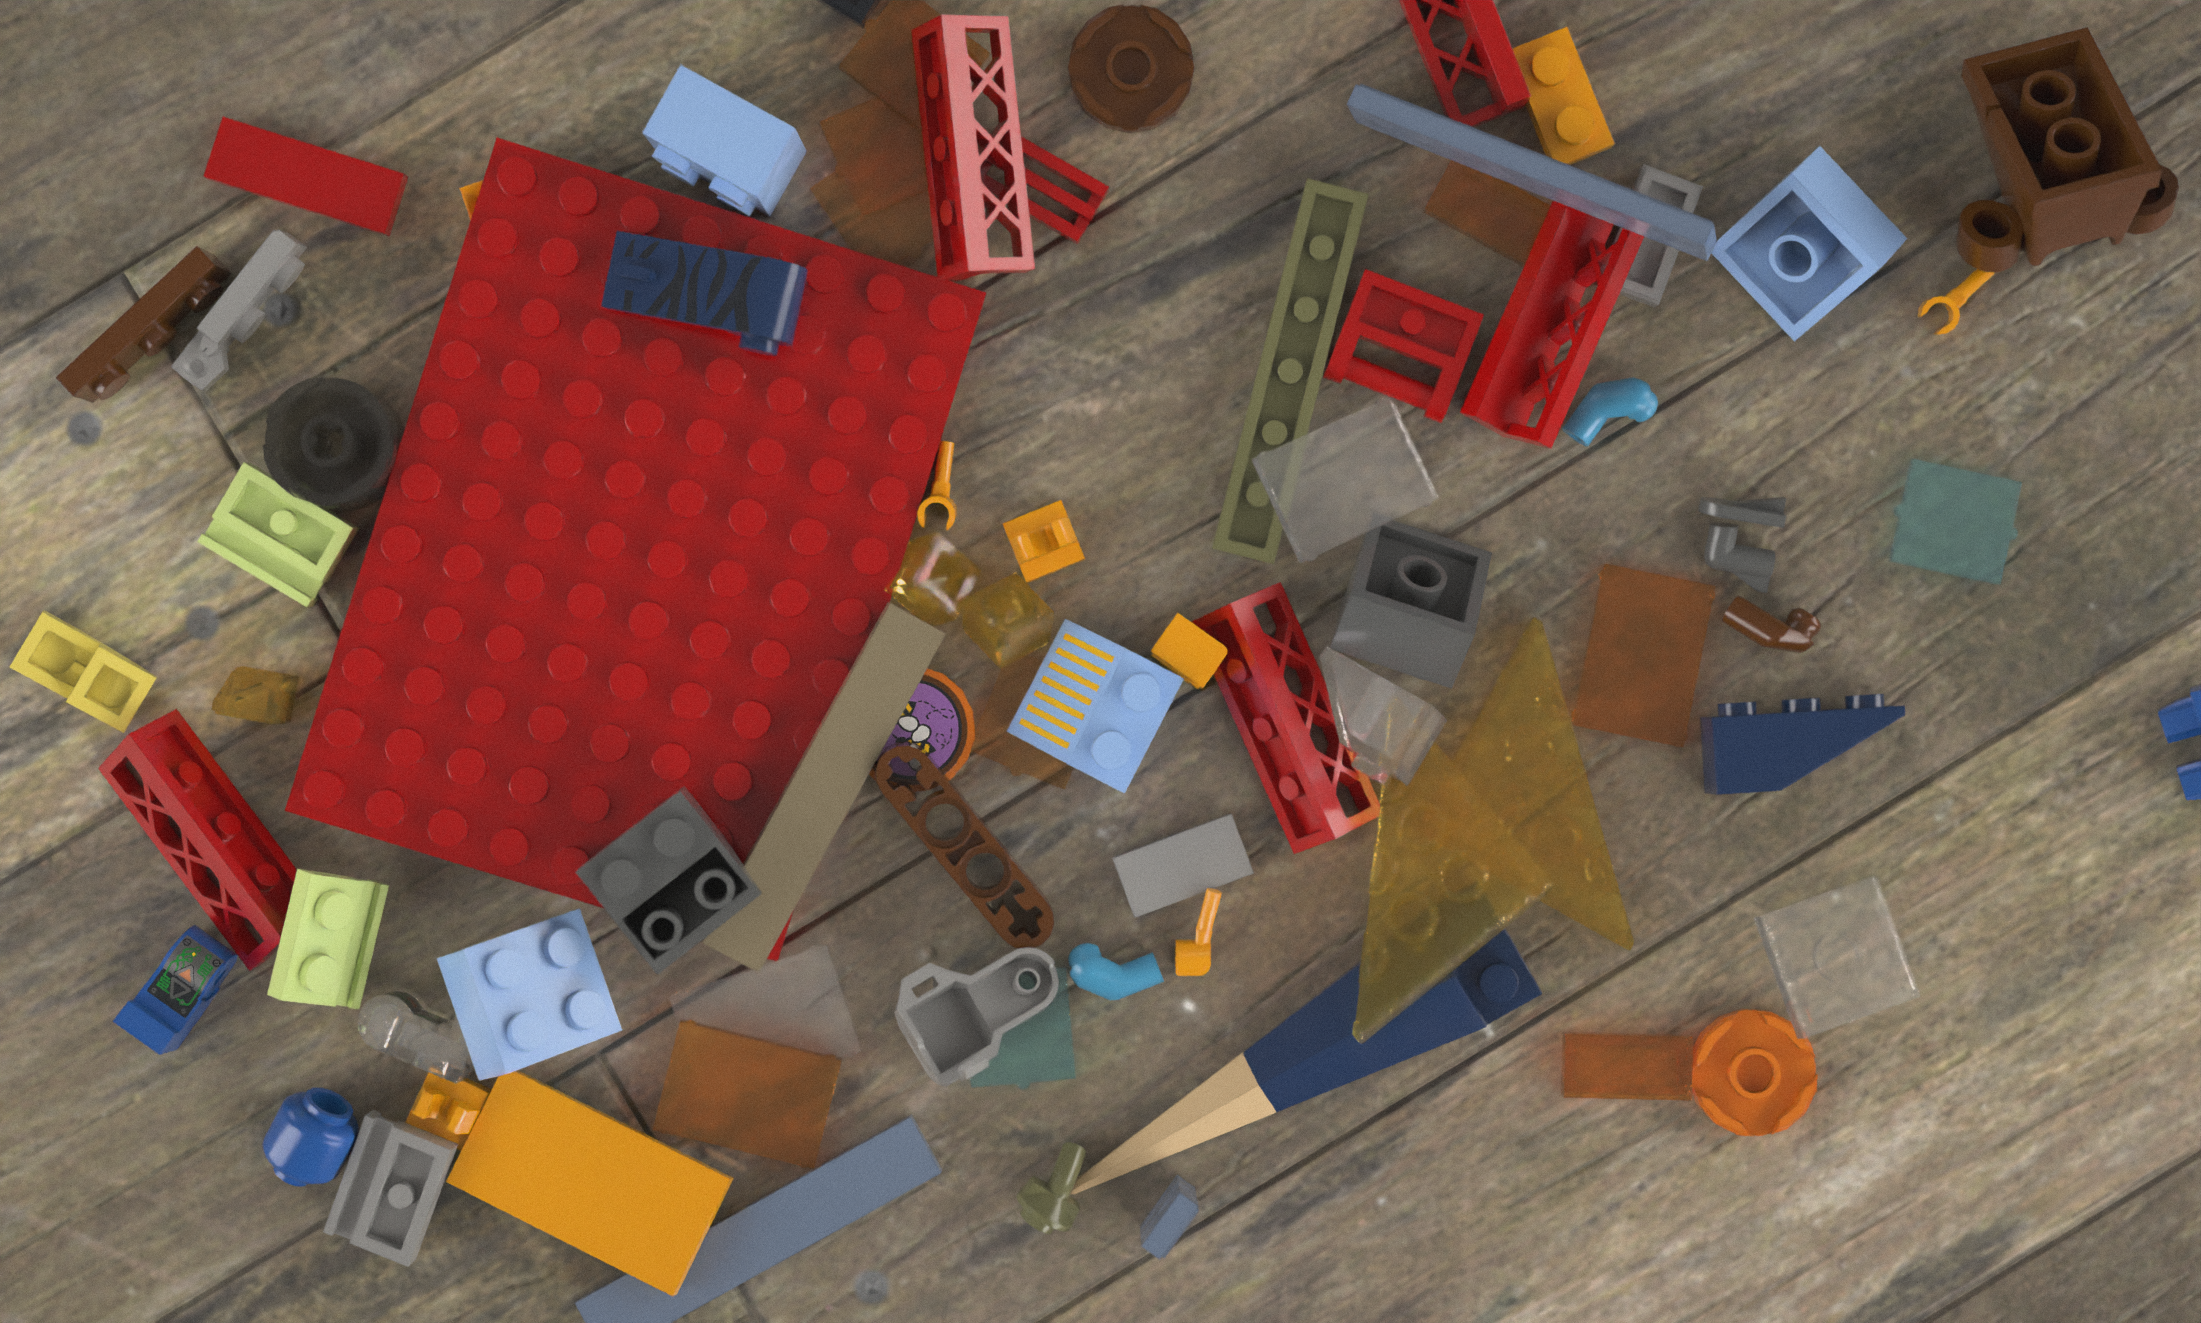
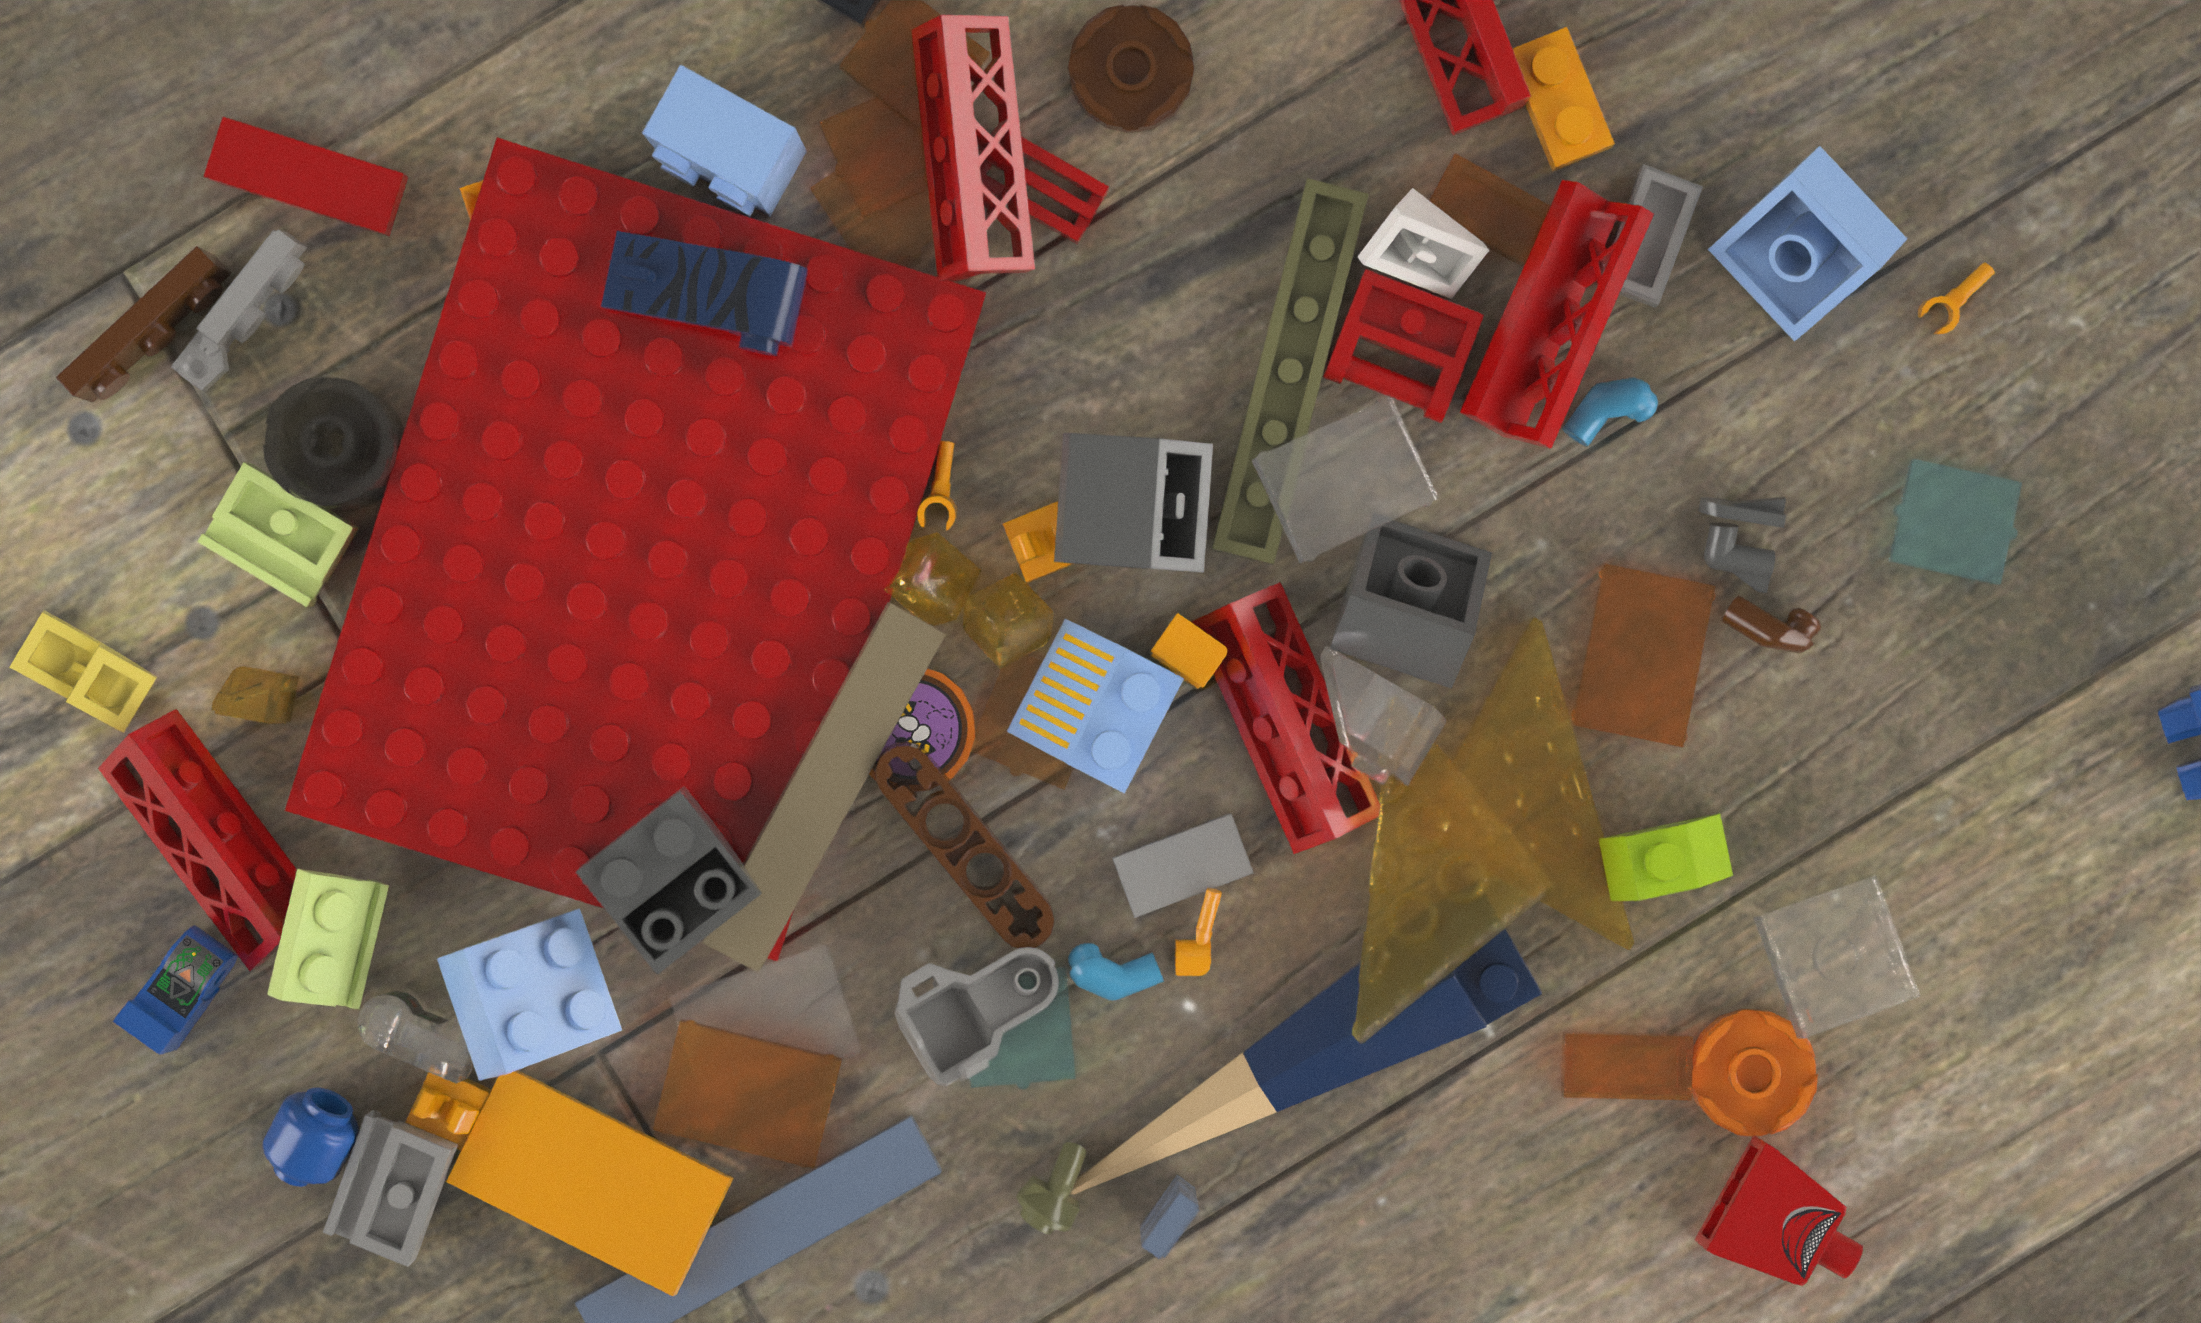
(1133, 502): none -> dark grey slope
(1424, 247): none -> white slope
(1533, 171): sand blue tile -> none
(1665, 858): none -> lime slope
(1777, 749): dark blue slope -> none
(1778, 1220): none -> red torso
(2061, 155): reddish brown piece -> none

